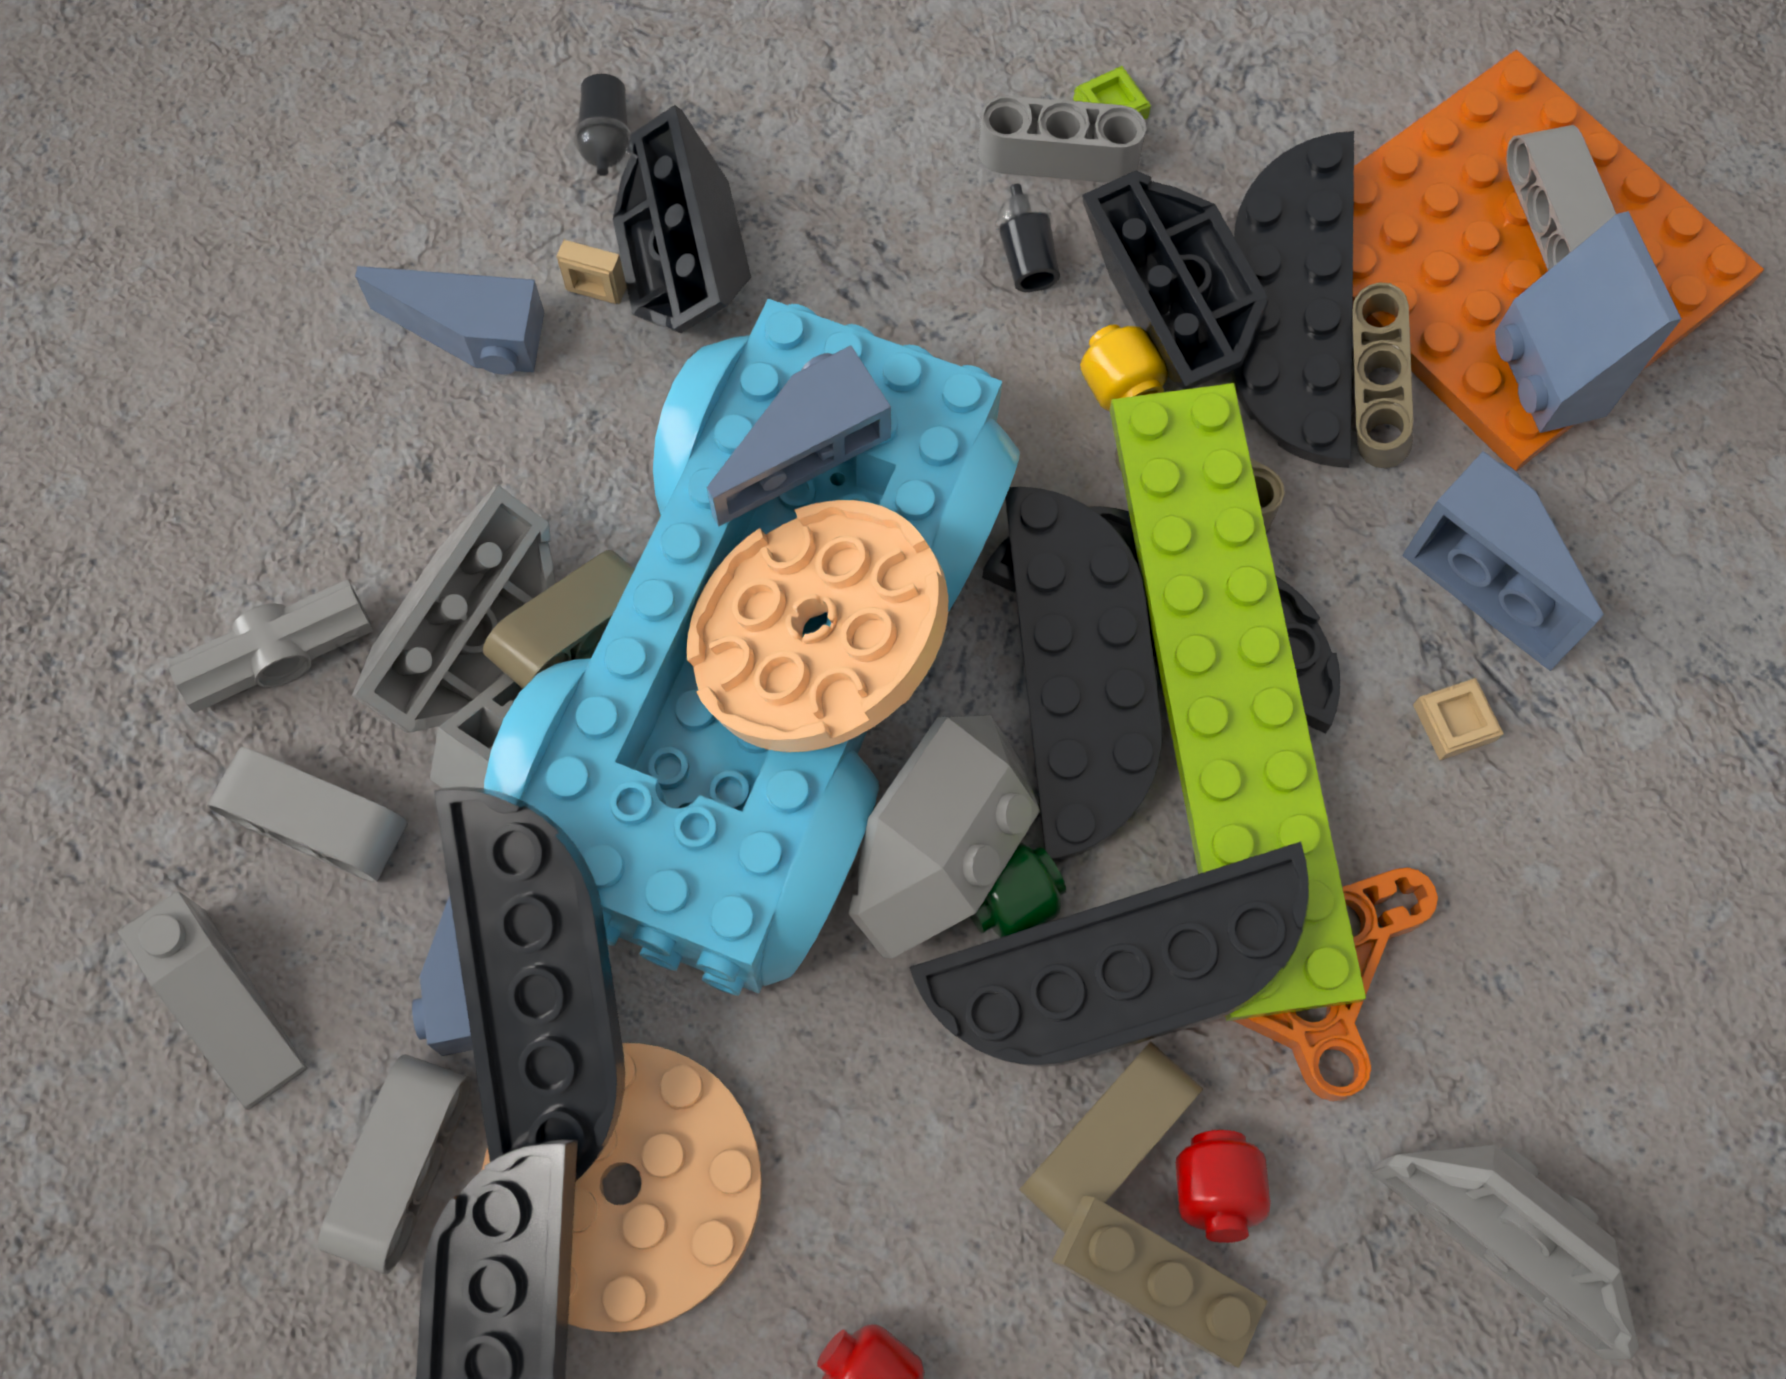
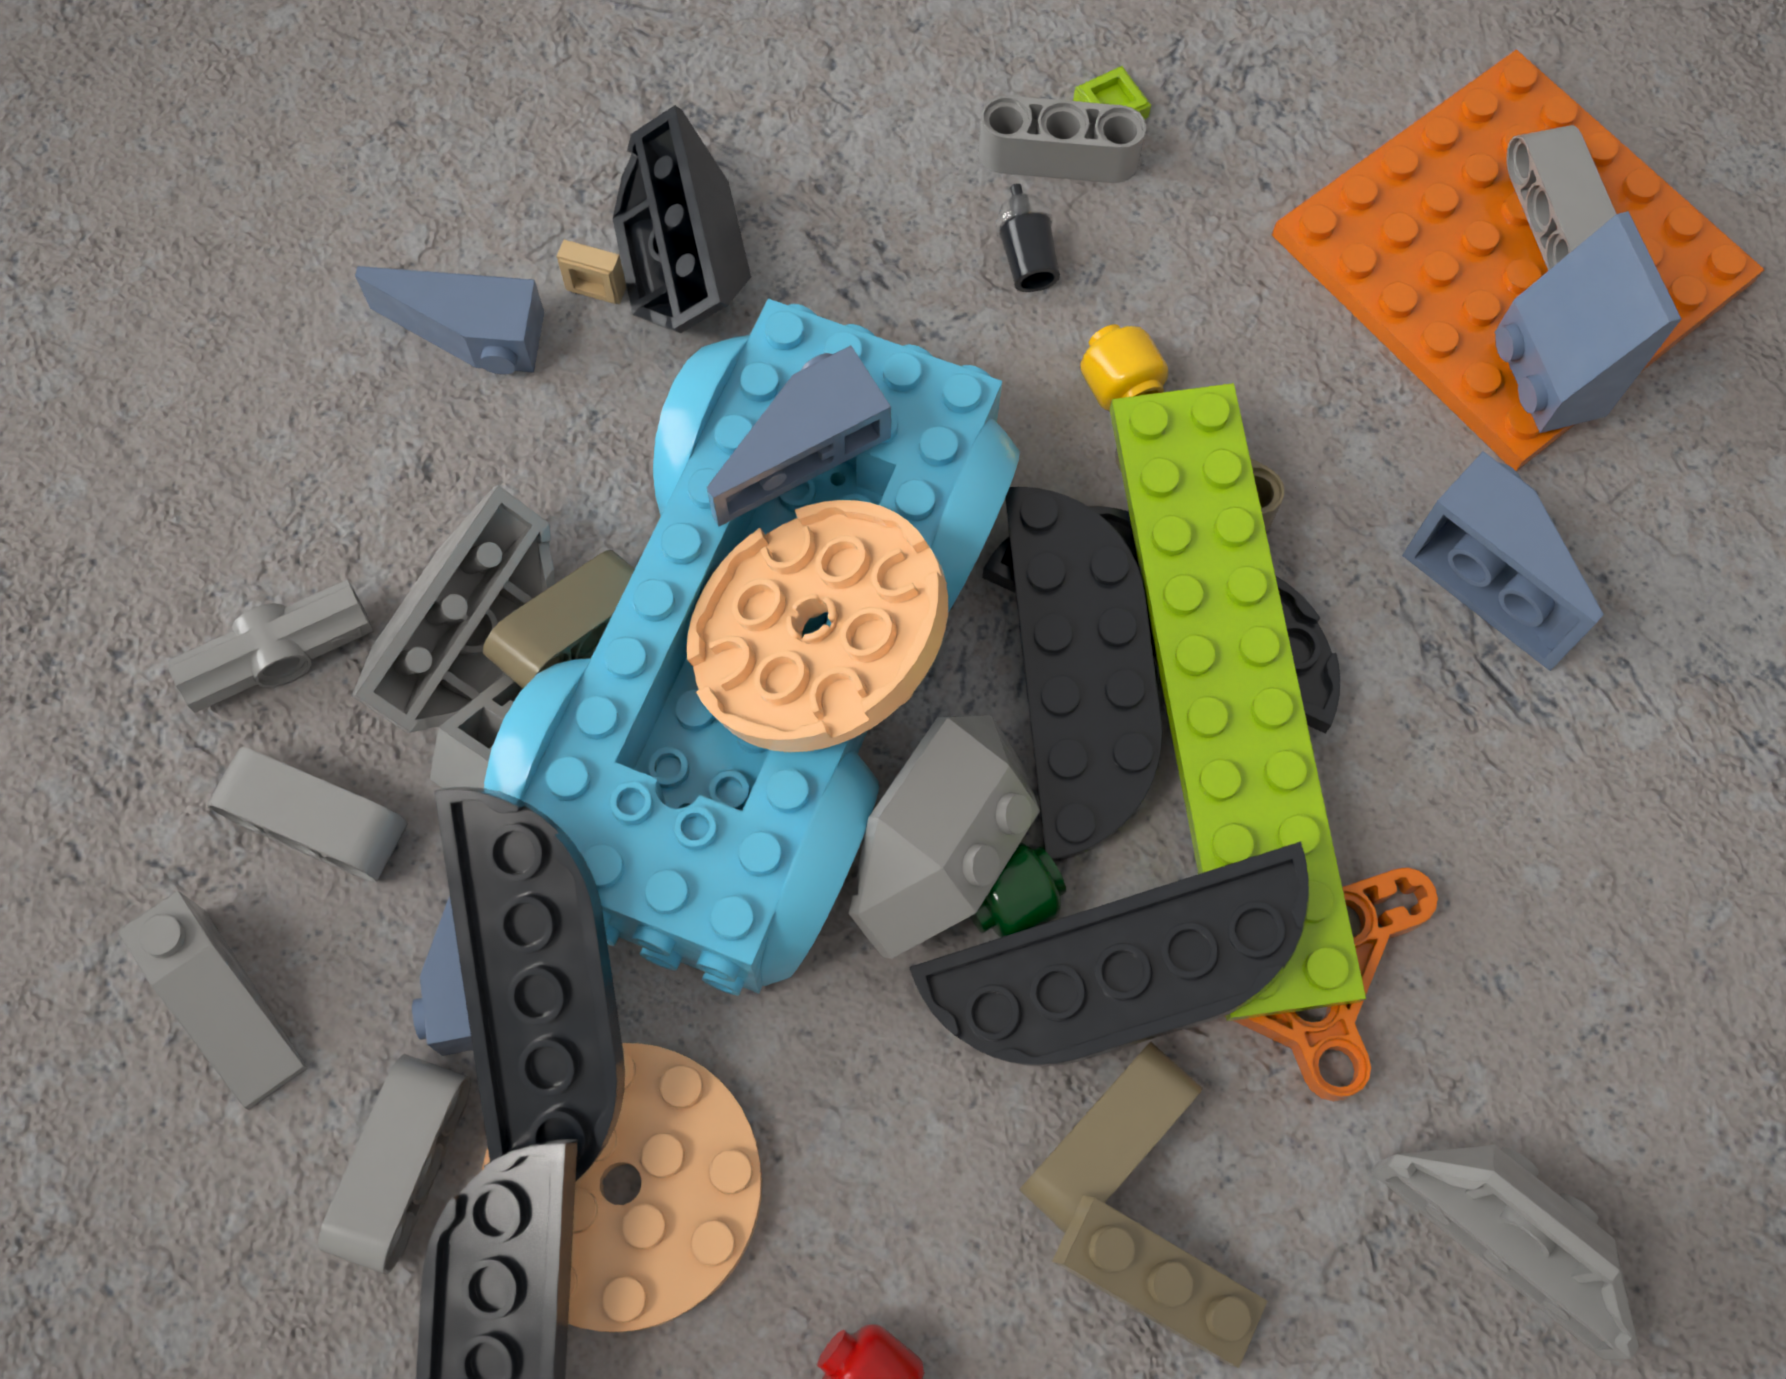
(602, 122): piece -> none
(1178, 274): black wedge -> none
(1222, 1185): red head -> none
(1300, 246): black plate -> none
(1376, 349): dark tan beam -> none
(1458, 719): tan tile -> none

